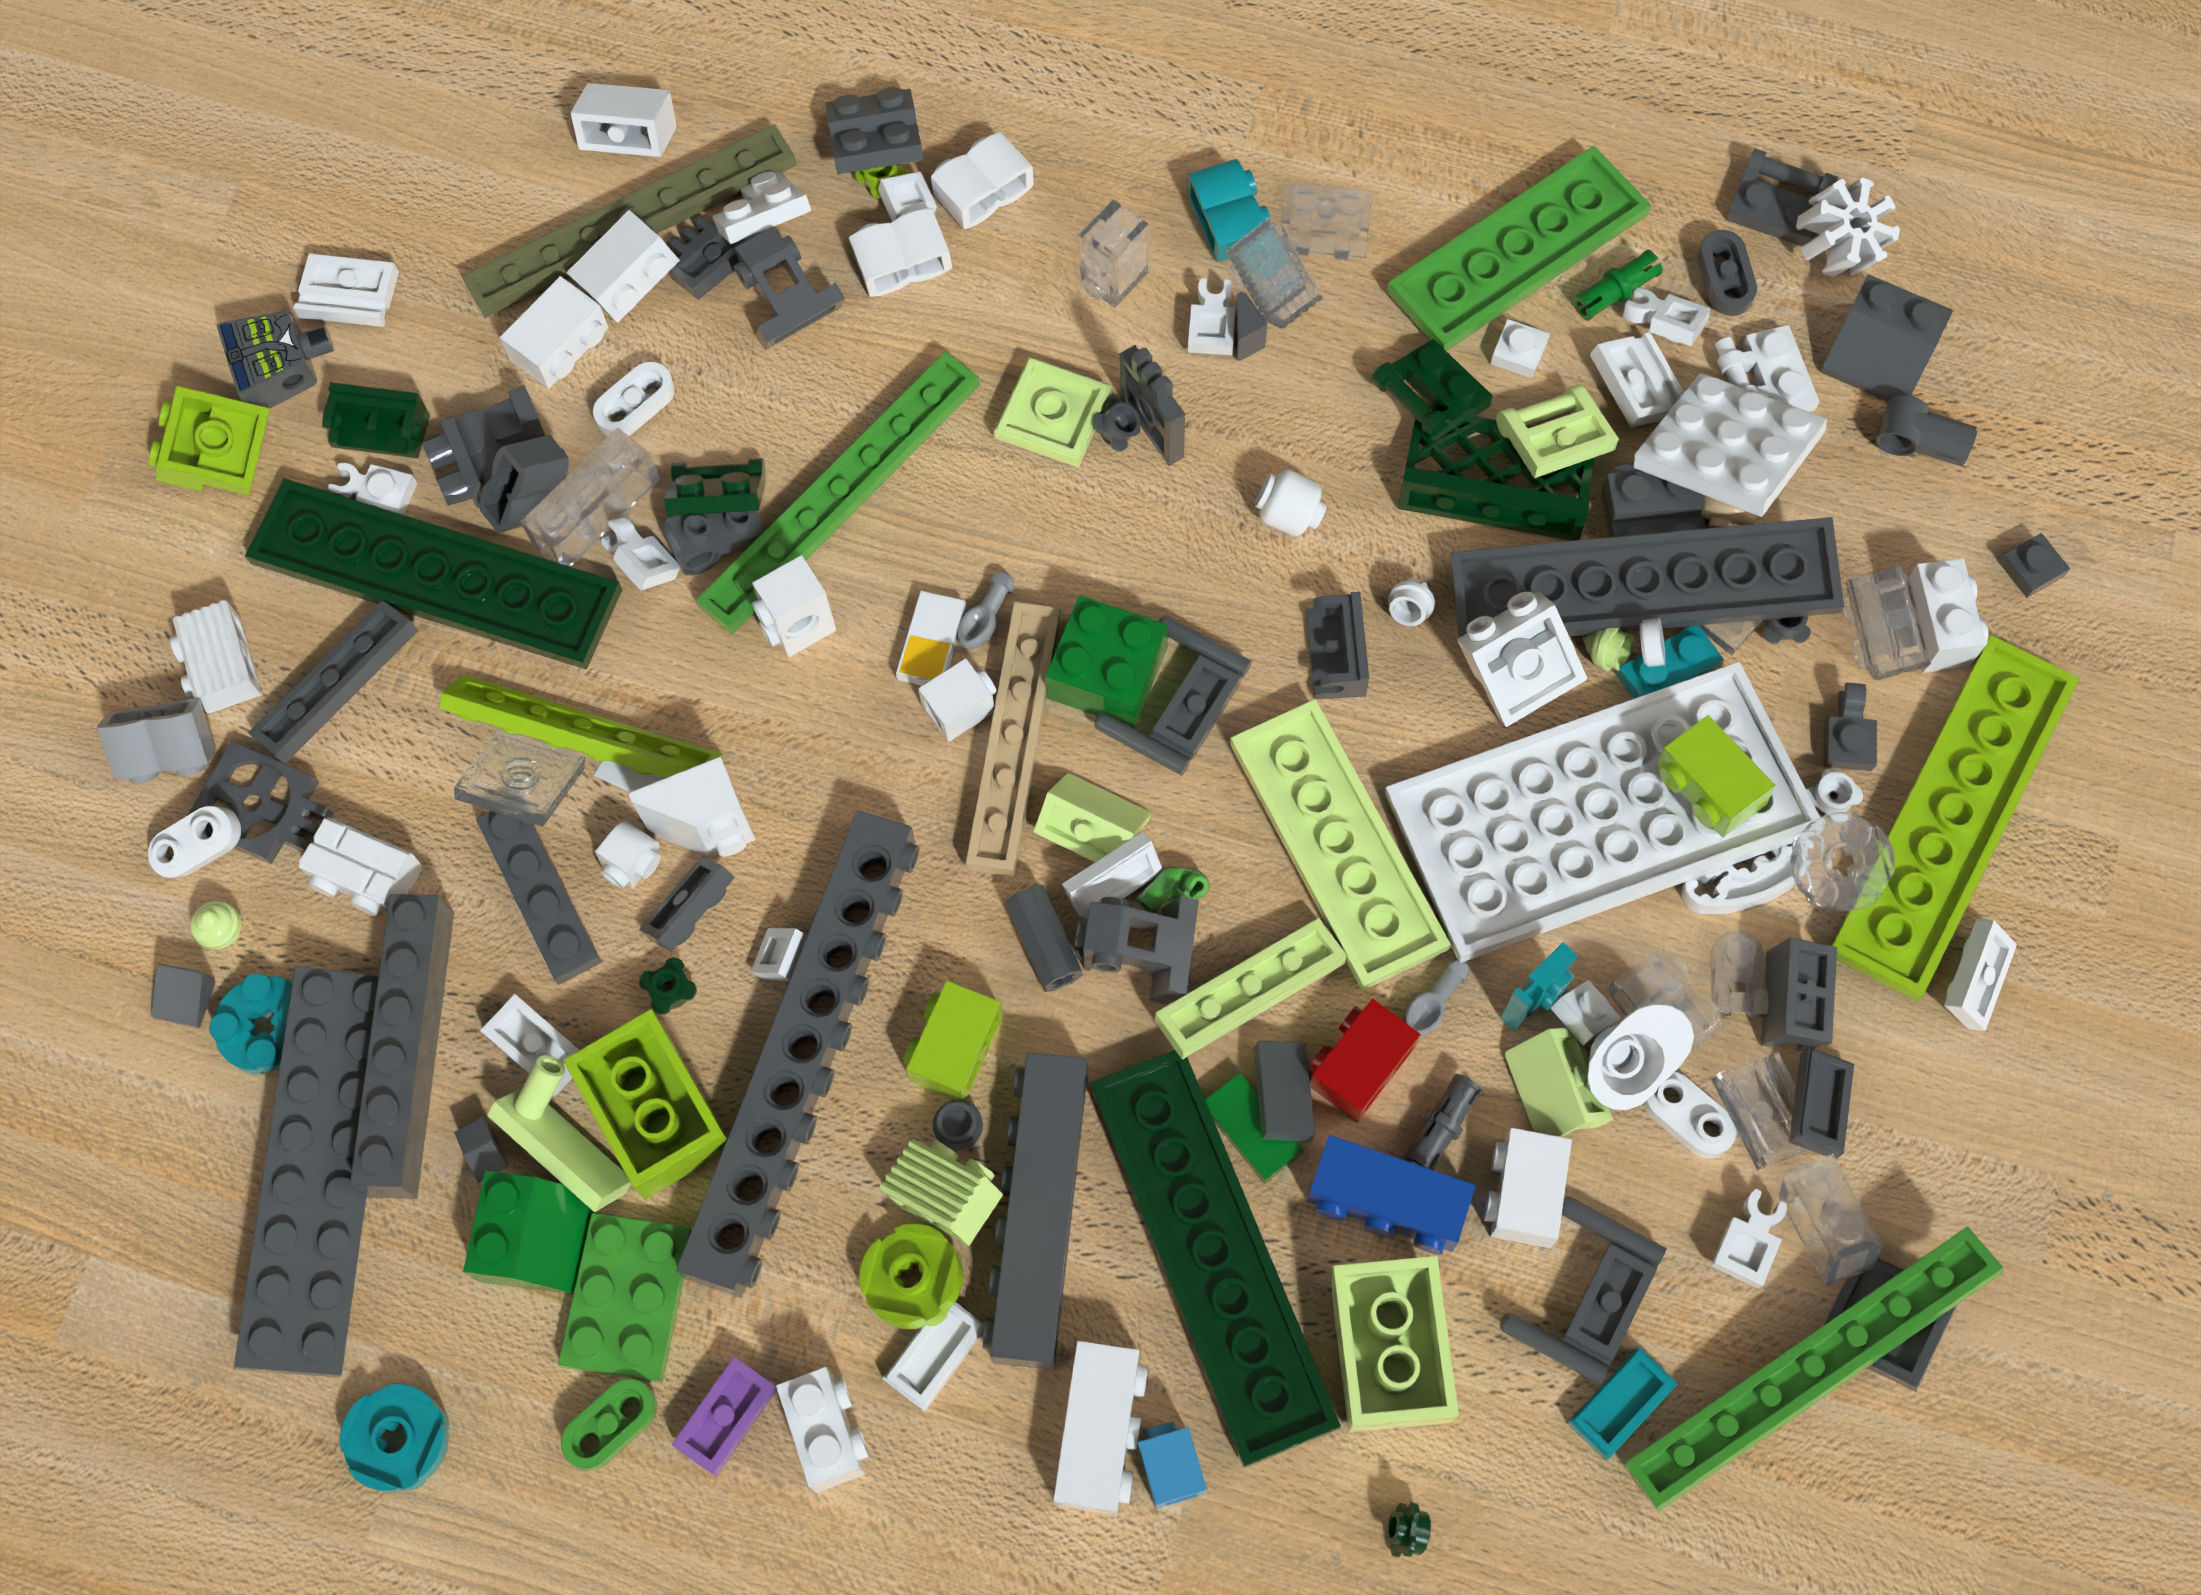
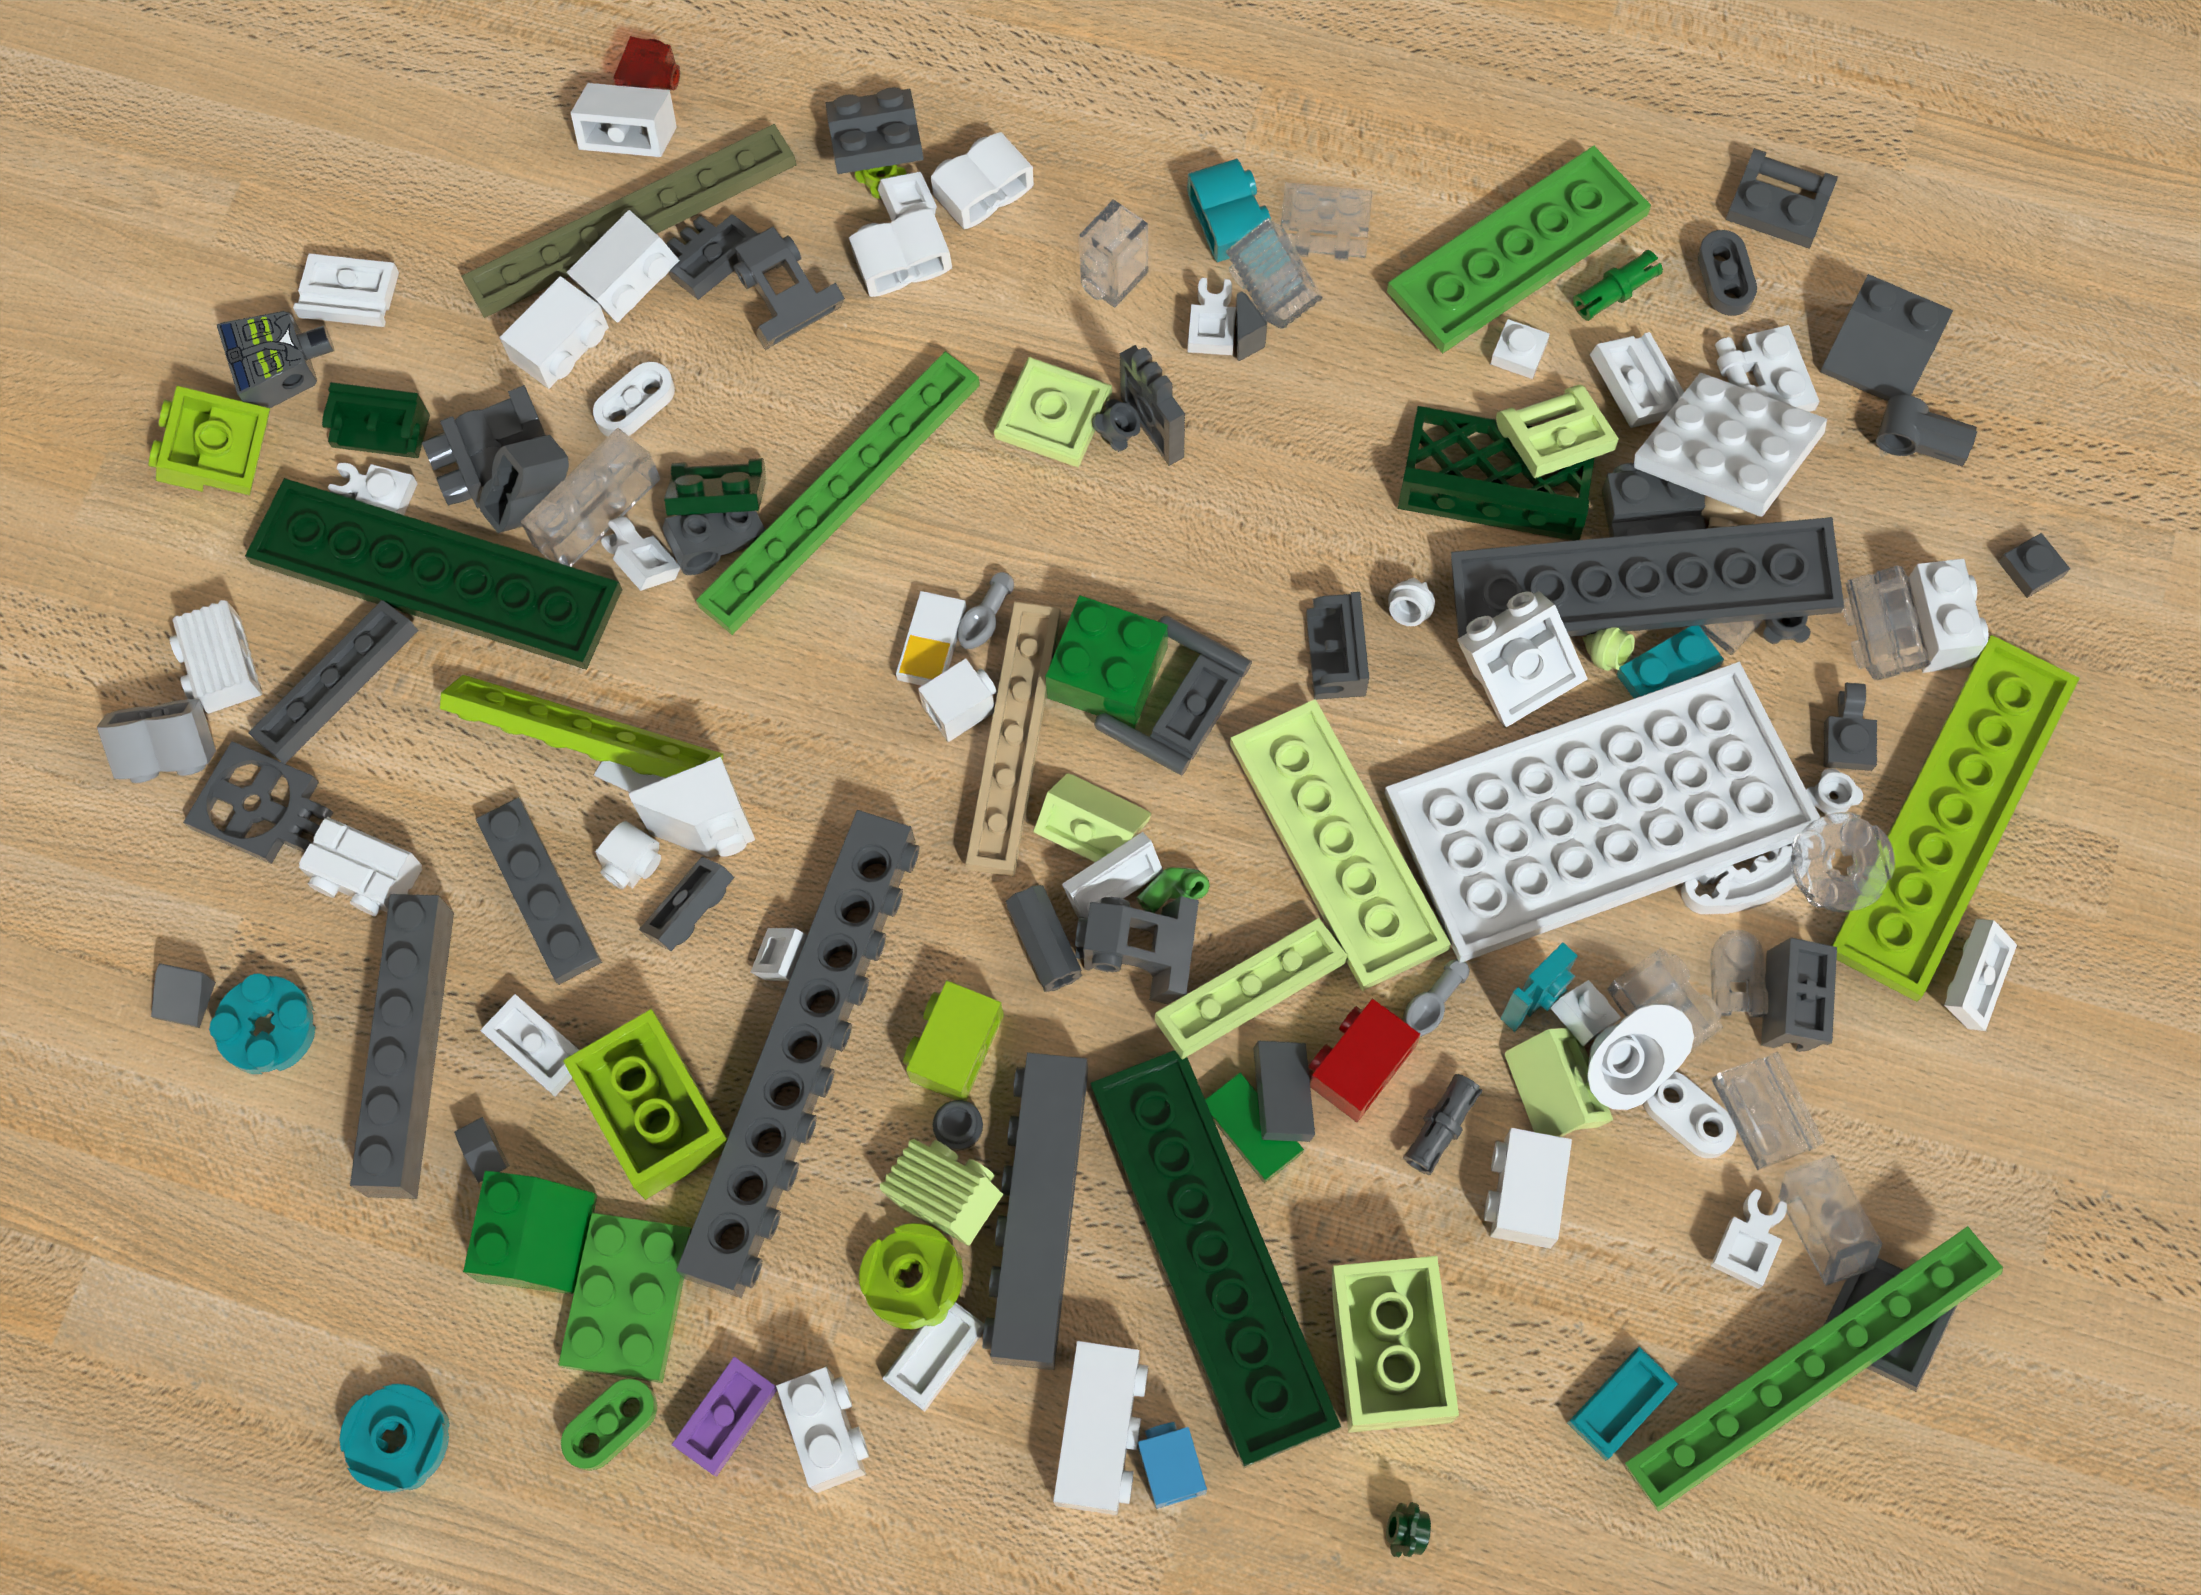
(191, 844): white plate -> none
(215, 925): yellowish green plate -> none
(307, 1210): dark grey plate -> none
(519, 778): clear plate -> none
(555, 1141): yellowish green piece -> none
(647, 65): none -> clear red brick
(681, 990): dark green plate -> none
(764, 204): white plate -> none
(792, 607): white brick -> none
(1290, 503): white head -> none
(1391, 1195): blue brick -> none
(1438, 380): dark green plate -> none
(1607, 1302): dark grey plate -> none
(1652, 642): white tile -> none
(1670, 318): white plate -> none
(1714, 776): lime brick -> none
(1821, 1103): dark grey tile -> none
(1847, 227): white gear -> none

